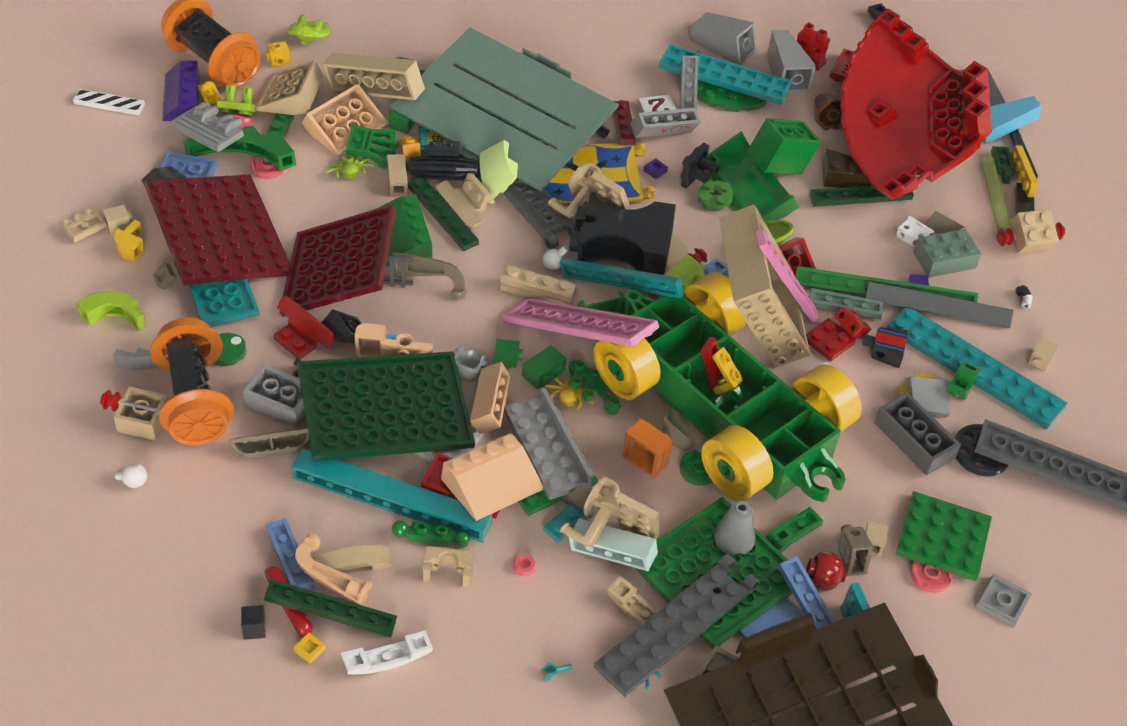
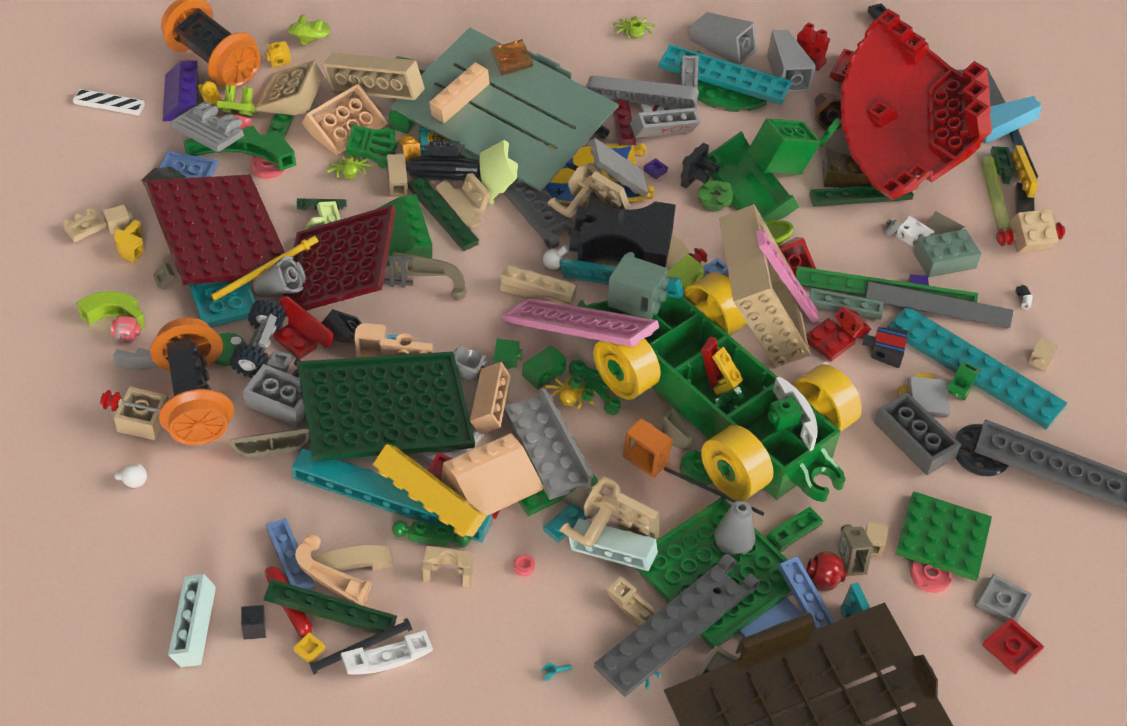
(125, 328): none -> coral head
(192, 620): none -> light aqua brick
(267, 320): none -> black plate
(280, 278): none -> light grey cone
(280, 361): none -> light grey tile
(304, 204): none -> dark green hinge
(305, 245): none -> yellow bar
(328, 213): none -> yellowish green plate
(333, 658): none -> black bar
(429, 490): none -> yellow brick
(459, 92): none -> light nougat brick
(512, 57): none -> clear orange plate
(618, 167): none -> light grey tile
(634, 26): none -> lime animal
(637, 287): none -> sand green container
(644, 91): none -> light grey beam
(707, 488): none -> black axle
(784, 390): none -> white slope
(784, 413): none -> green brick
(830, 131): none -> green tile
(891, 226): none -> light grey tile
(1013, 646): none -> red plate

